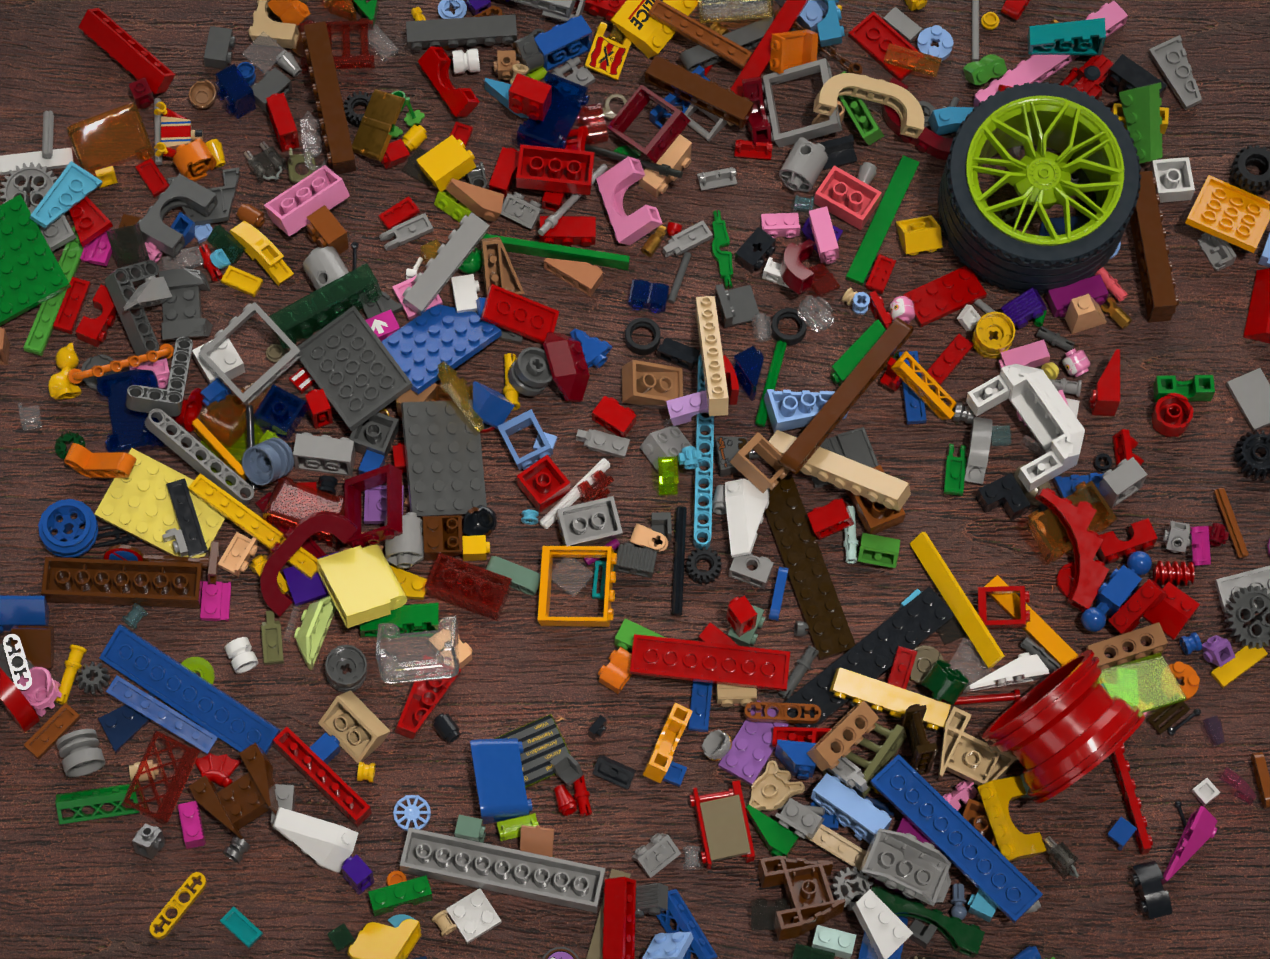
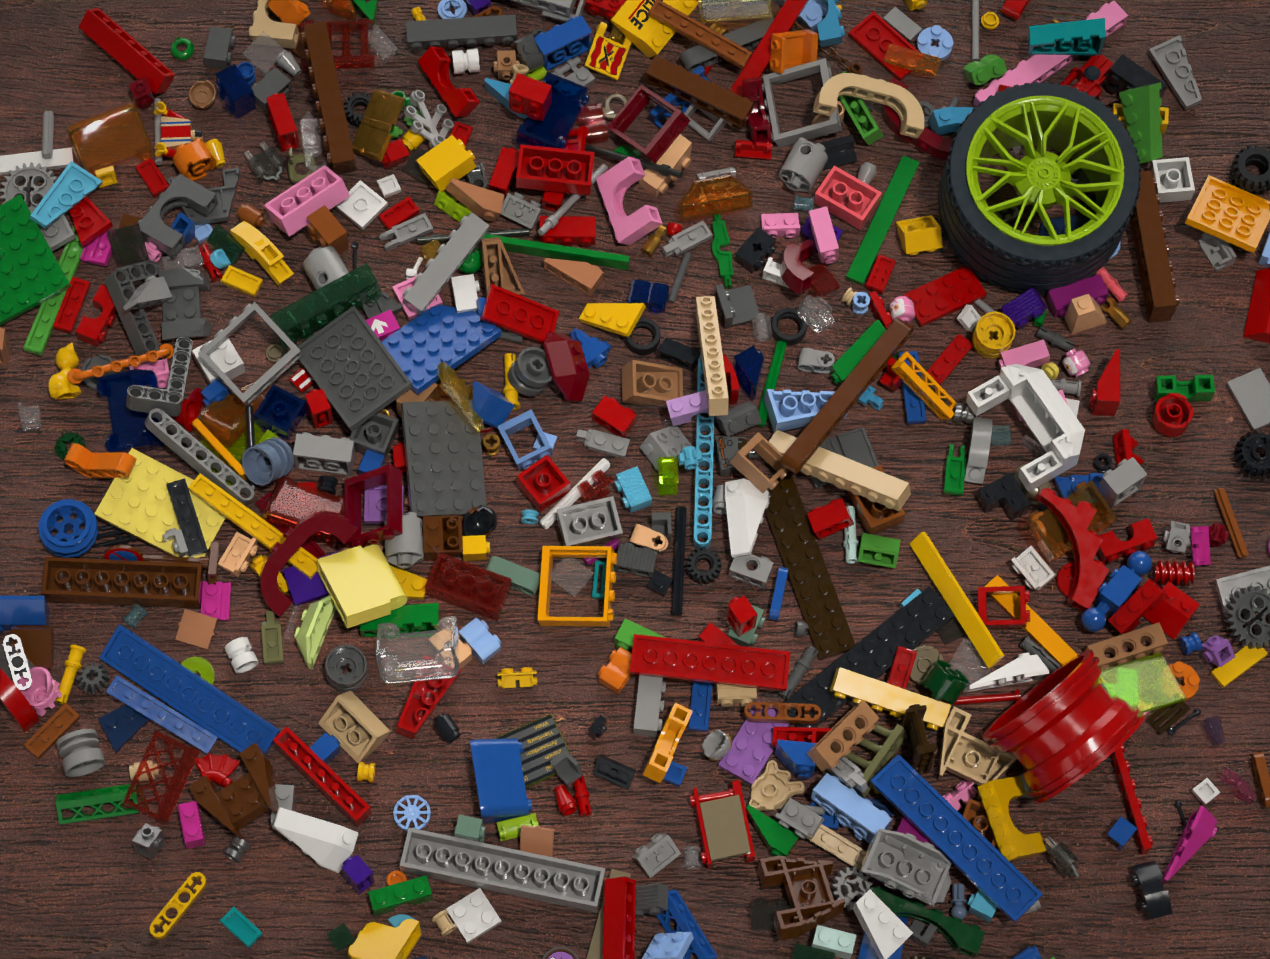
(182, 55): none -> green piece
(196, 629): none -> nougat piece
(362, 205): none -> white plate
(388, 186): none -> white tile
(417, 99): none -> light grey plant
(444, 238): none -> pearl dark grey bar
(480, 640): none -> light blue brick
(495, 448): none -> pearl gold bush
(524, 676): none -> yellow hinge
(613, 317): none -> yellow wing
(634, 490): none -> medium azure brick
(649, 706): none -> light grey brick
(659, 583): none -> black plate
(714, 197): none -> clear orange wedge
(738, 419): none -> dark grey brick
(813, 361): none -> light grey piece
(869, 397): none -> dark azure plate
(1033, 568): none -> white bracket

